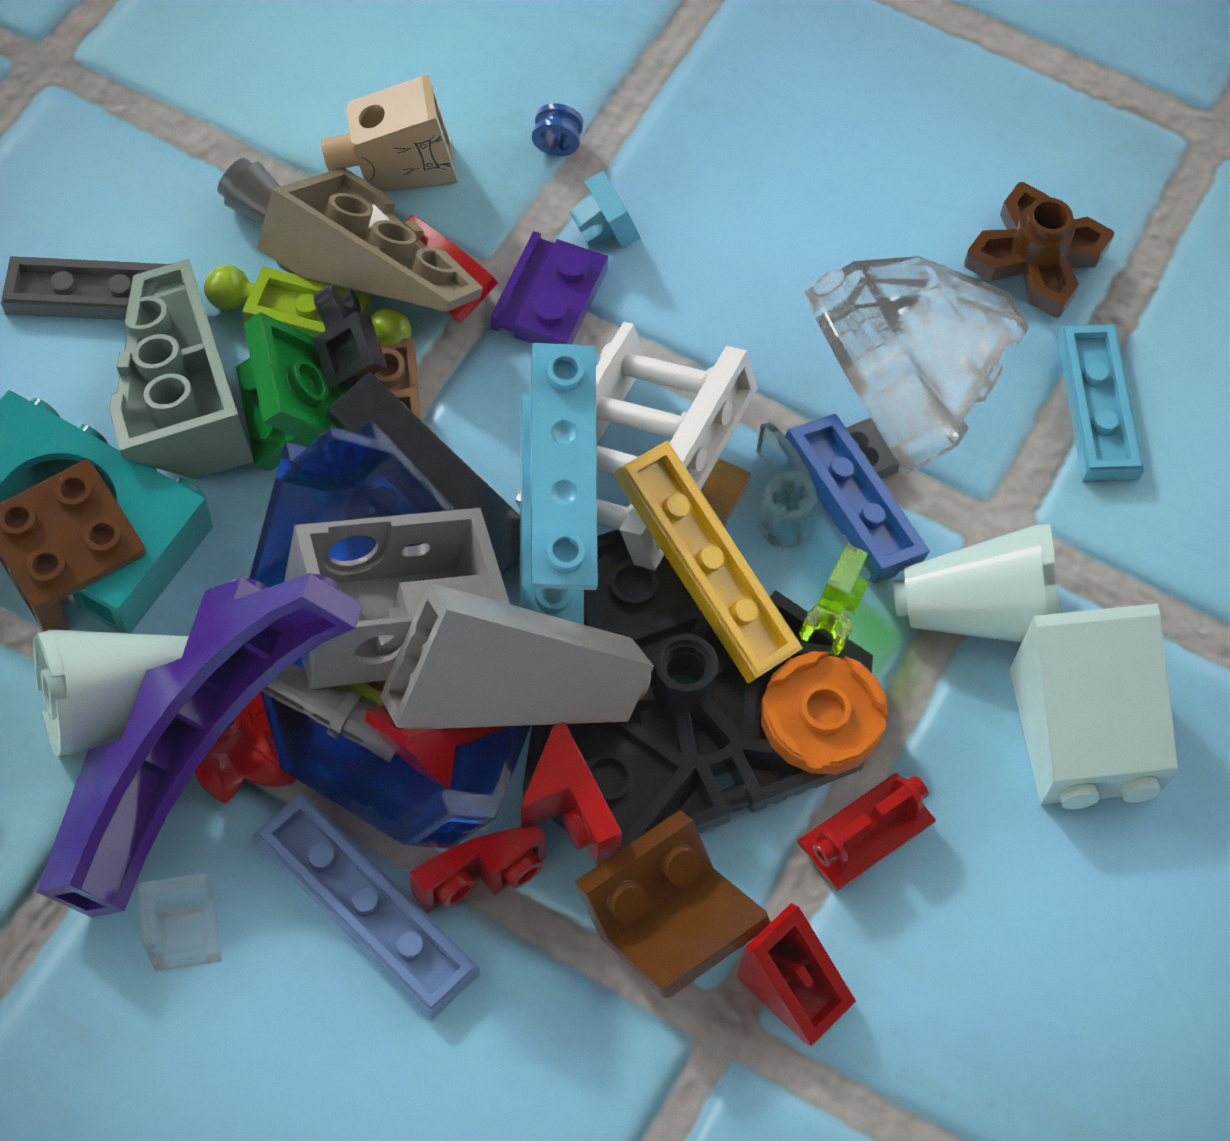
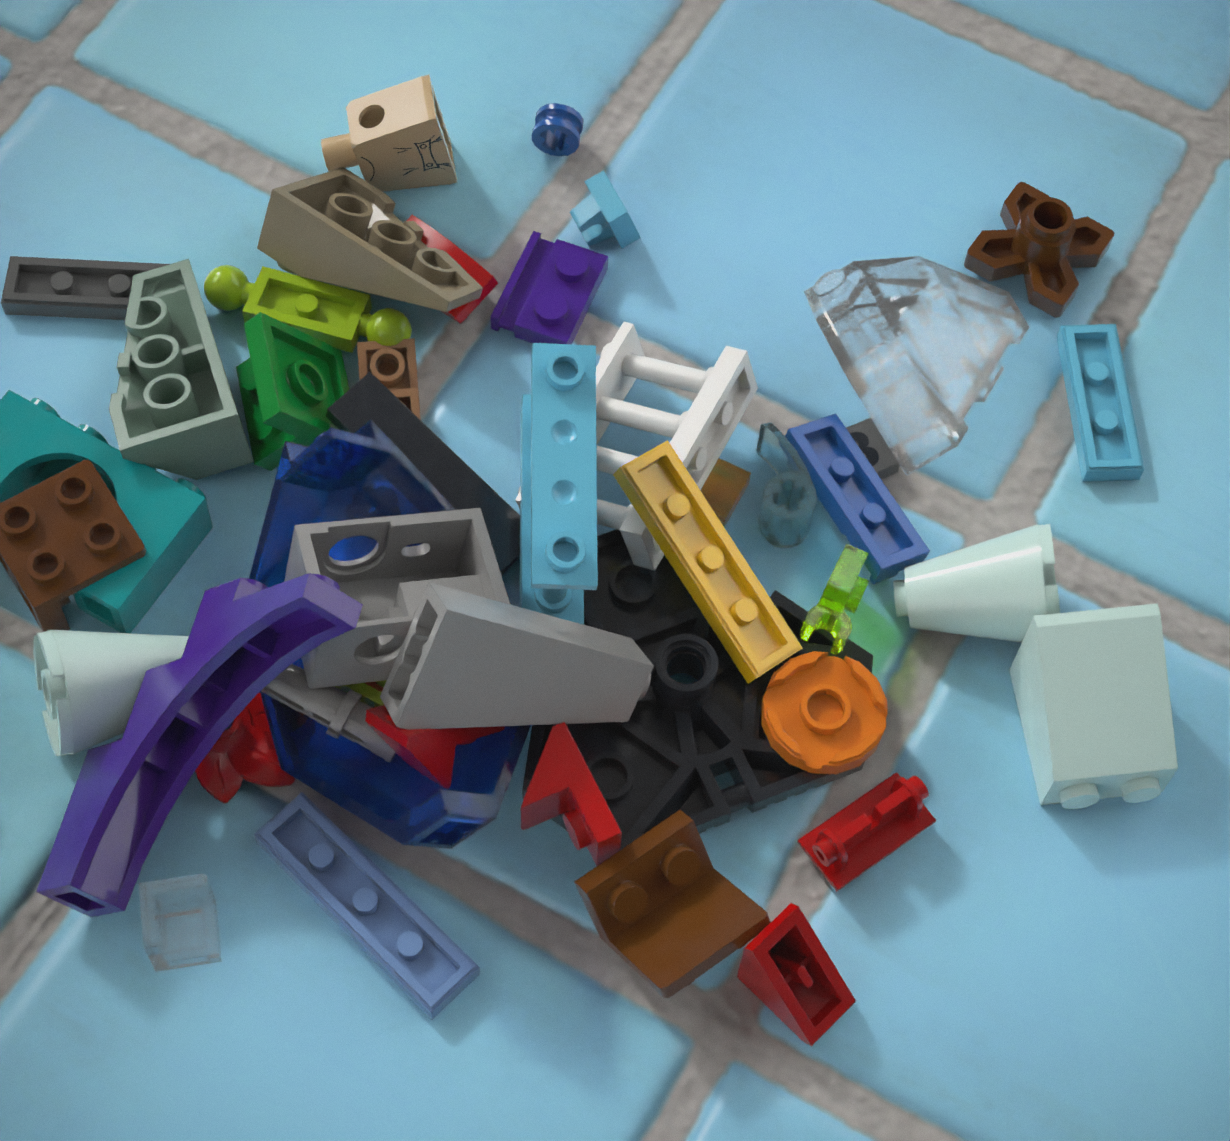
(247, 188): dark grey cone -> none
(350, 341): black plate -> none
(497, 858): red slope -> none

